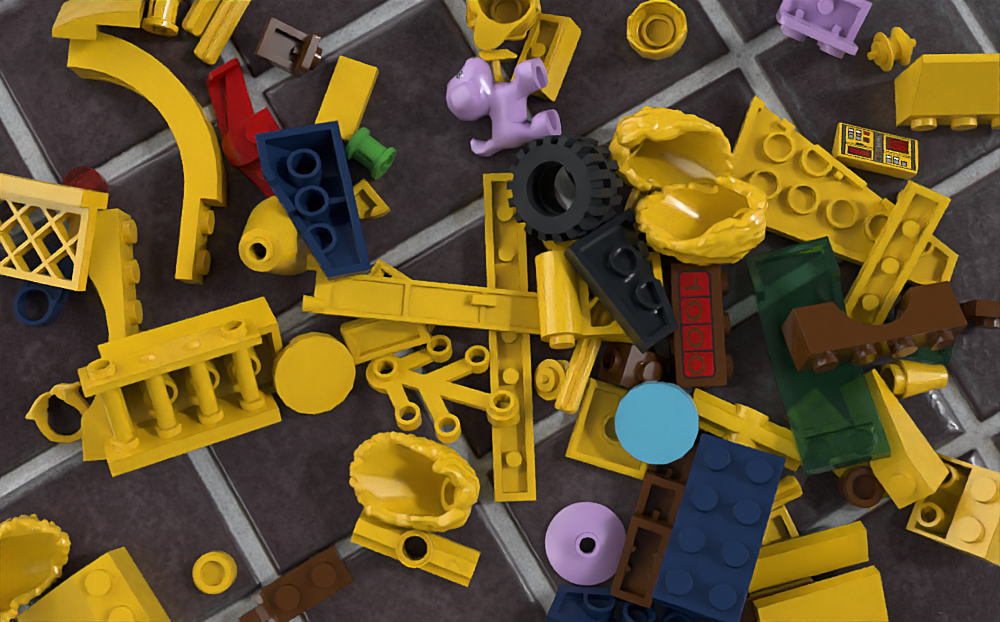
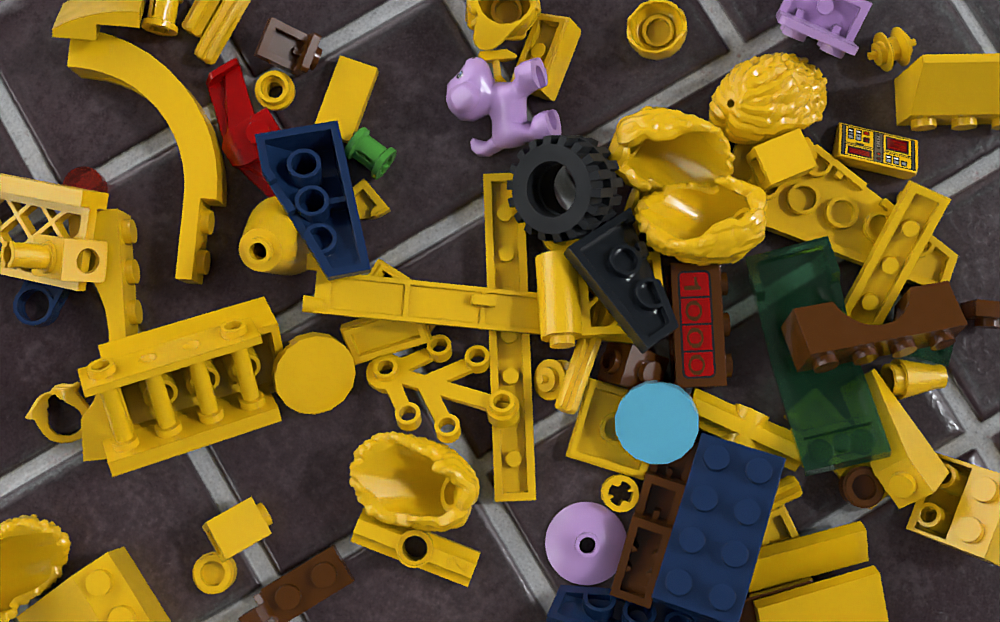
(56, 257): none -> yellow bracket
(238, 528): none -> yellow brick
(267, 82): none -> yellow plate
(623, 505): none -> yellow bush
(768, 98): none -> yellow hair
(782, 159): none -> yellow brick

